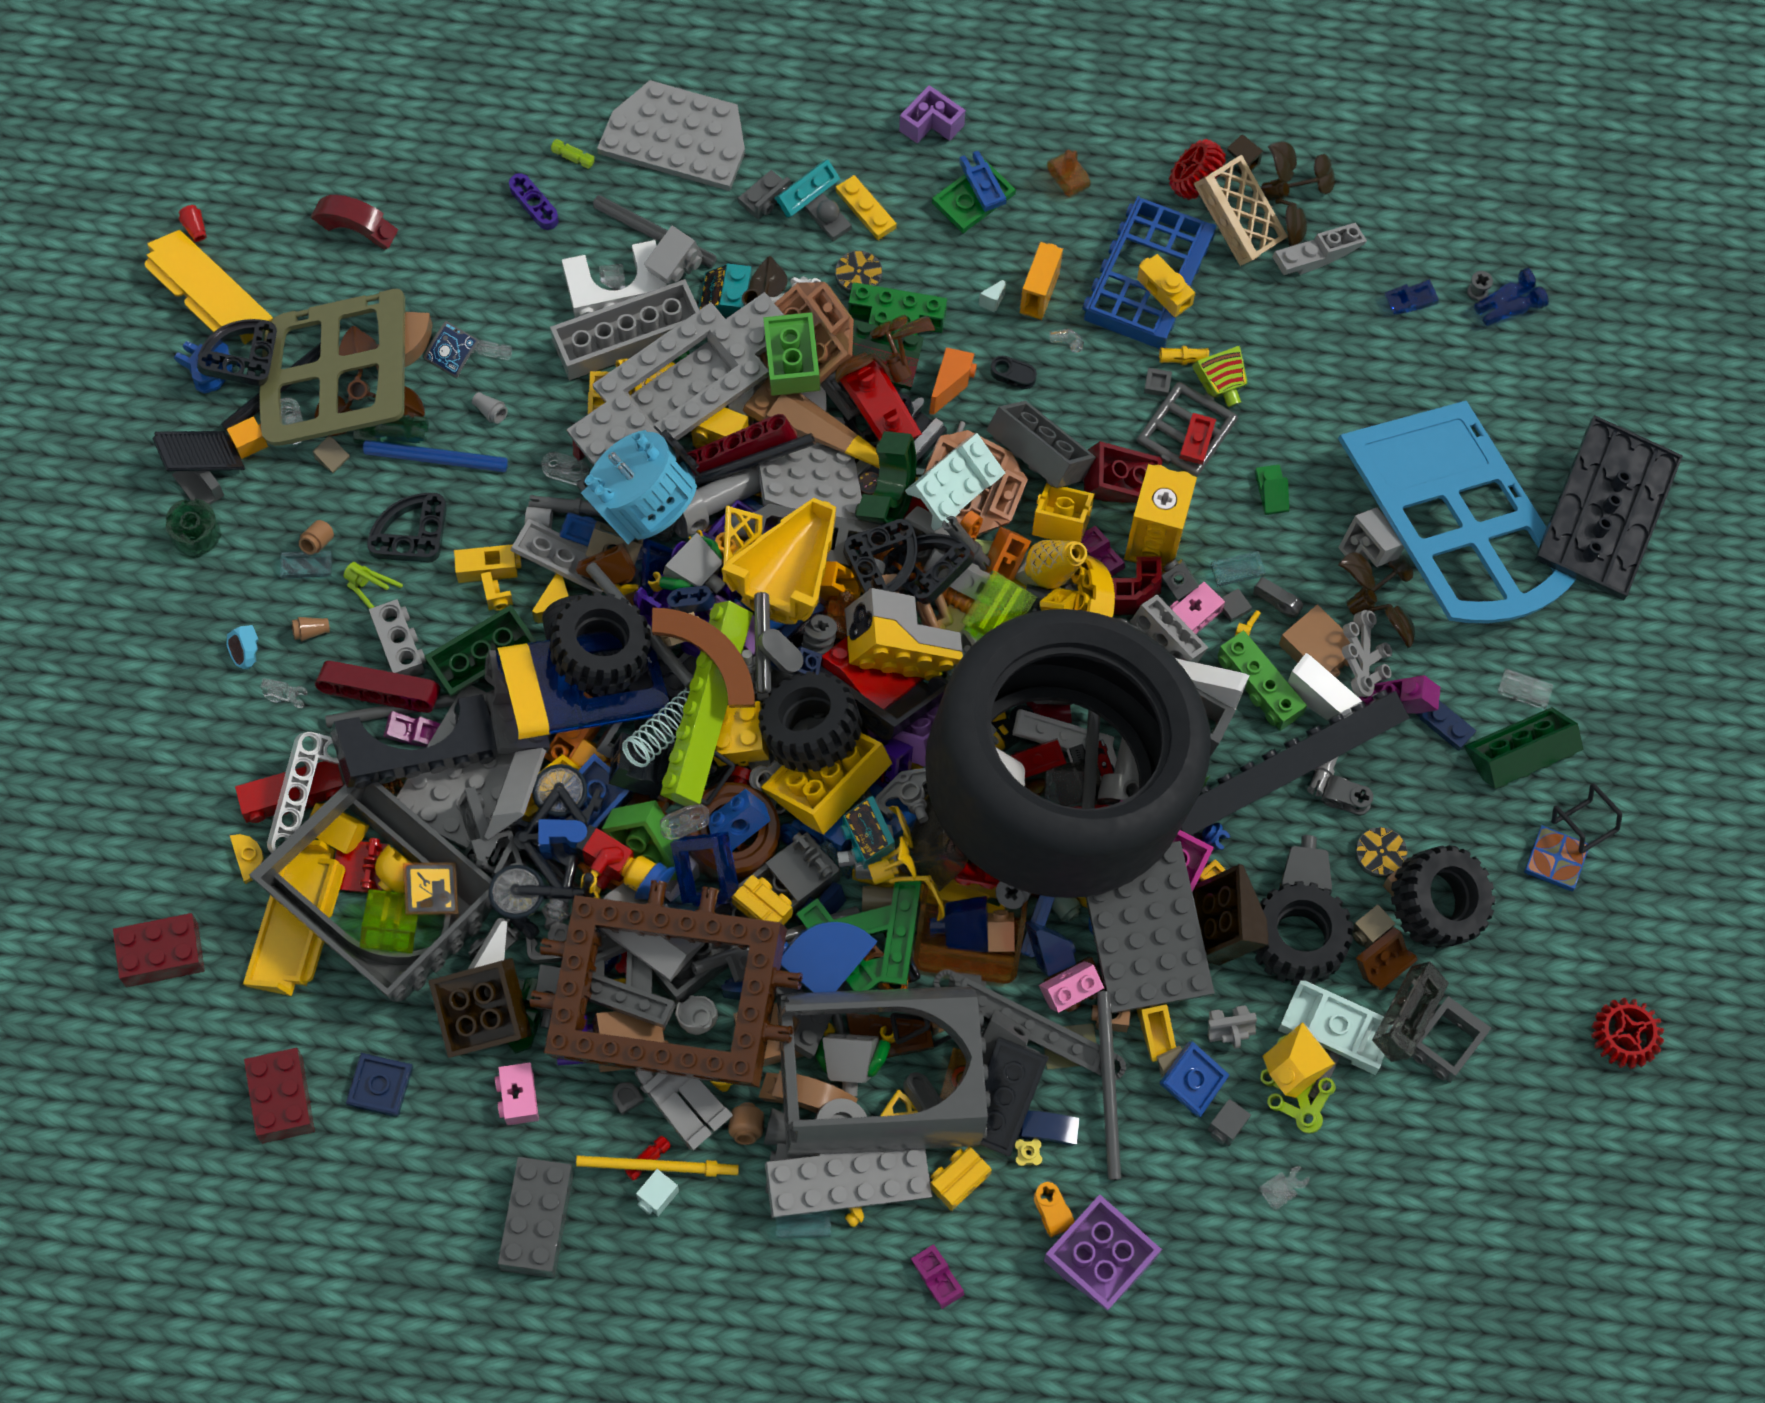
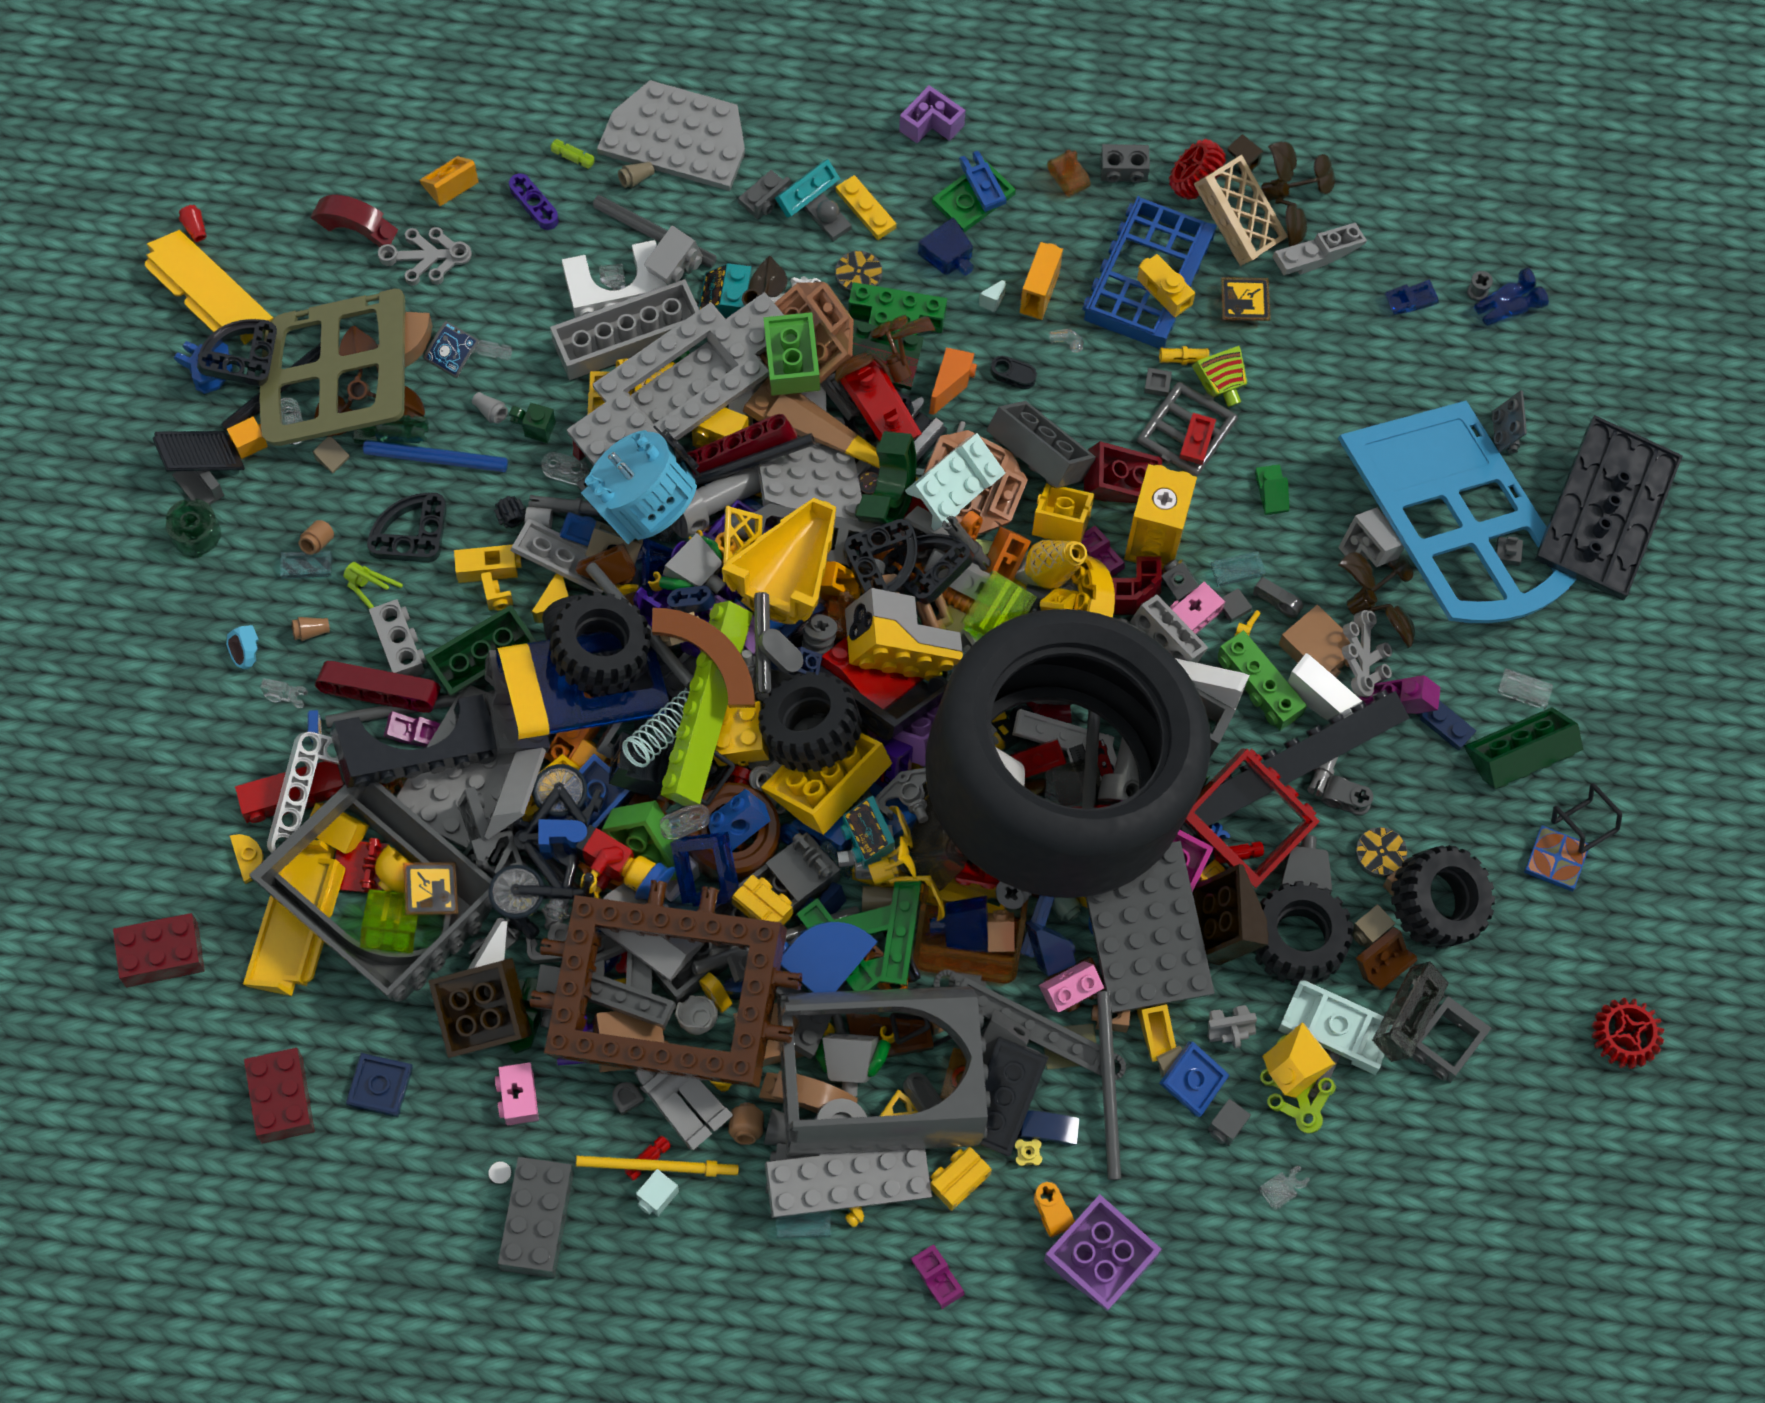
(314, 722): none -> blue tile
(428, 255): none -> light grey plant
(450, 179): none -> light orange slope
(499, 1172): none -> white sticker
(510, 512): none -> black gear
(536, 422): none -> dark green brick
(634, 174): none -> dark tan cone
(715, 991): none -> yellow beam
(947, 249): none -> clear blue torso
(1124, 157): none -> dark grey brick
(1244, 851): none -> red axle
(1245, 299): none -> piece
(1286, 793): none -> red window
(1509, 423): none -> dark grey hinge
(1509, 550): none -> dark grey tile

